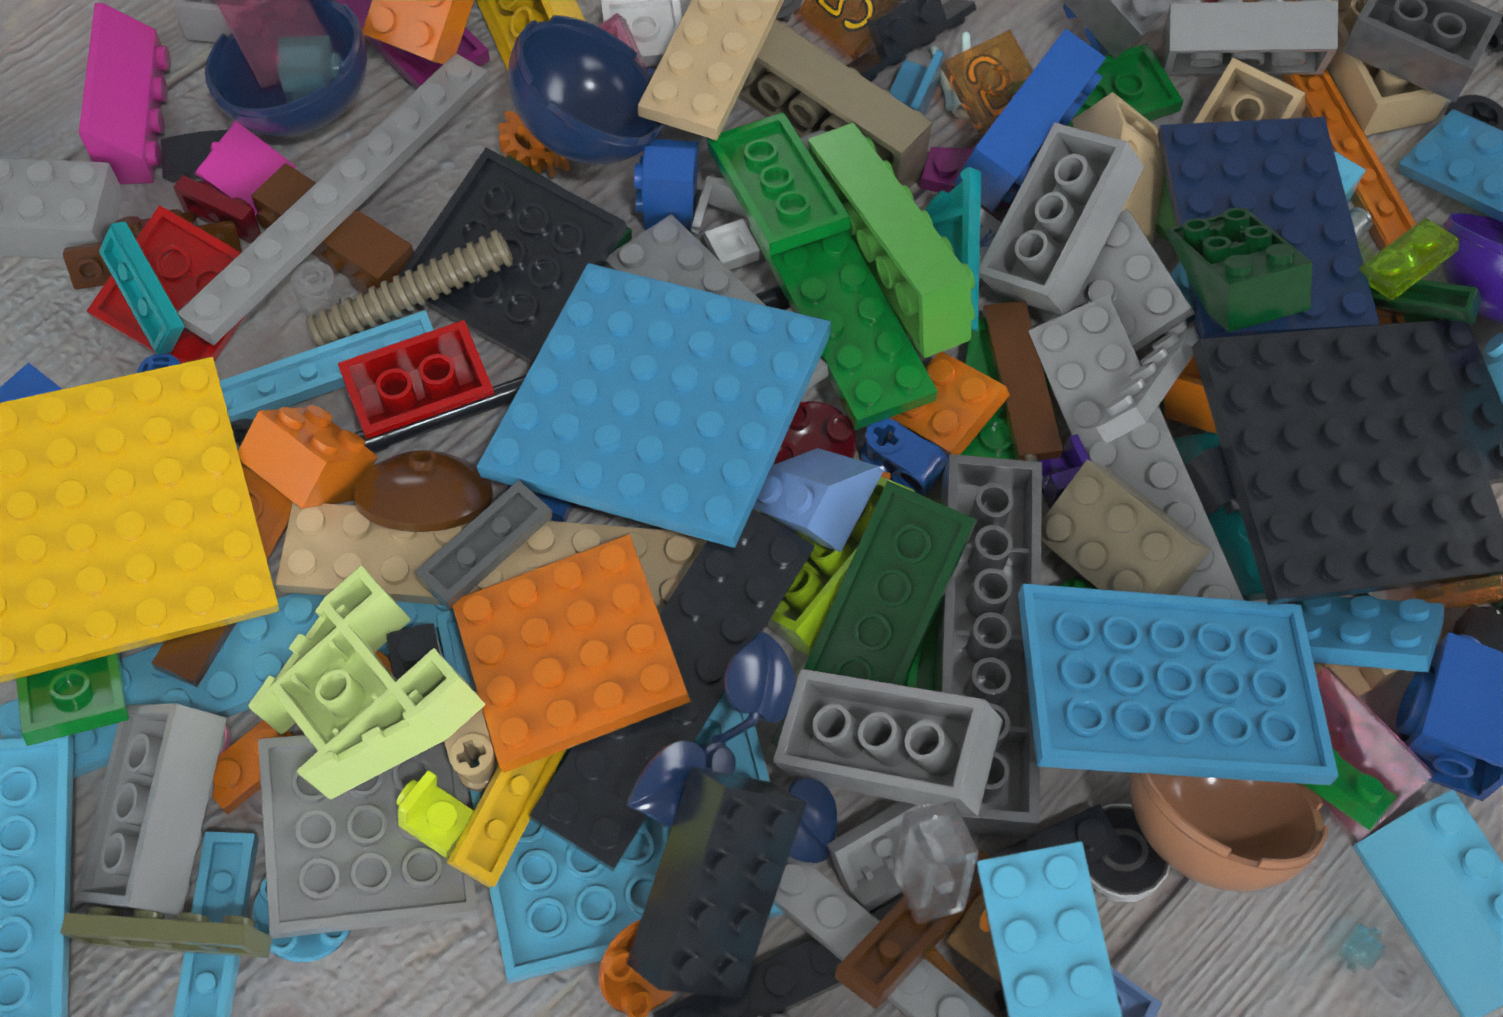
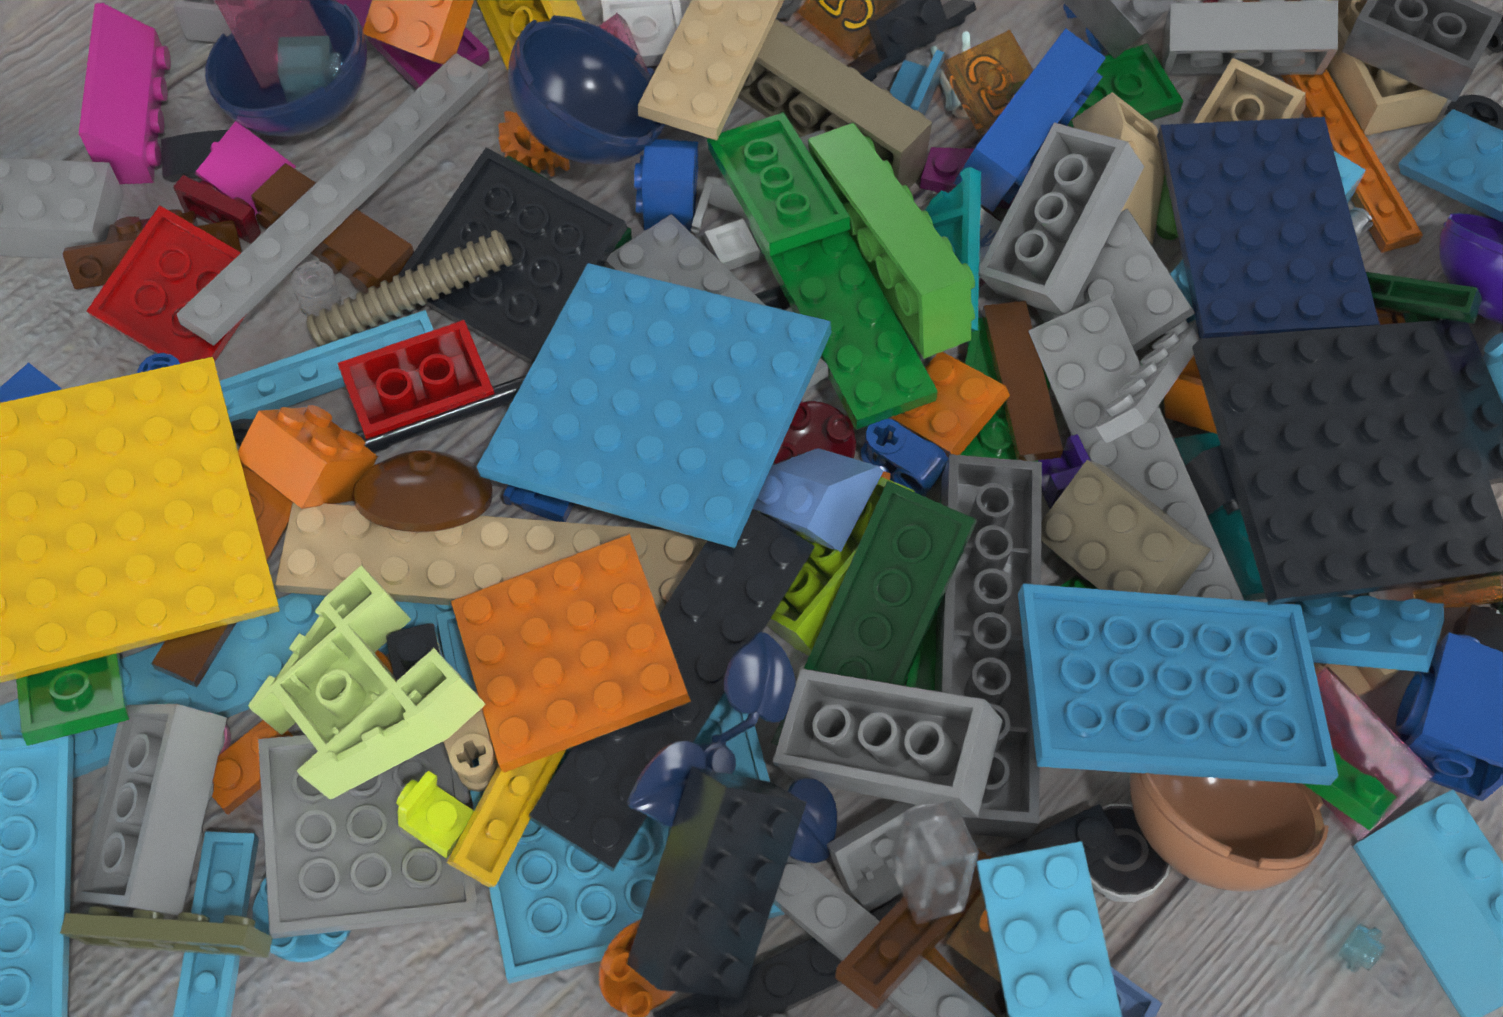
(141, 288): teal tile -> none
(483, 544): dark grey plate -> none
(1242, 268): dark green slope -> none
(1409, 258): clear neon green plate -> none

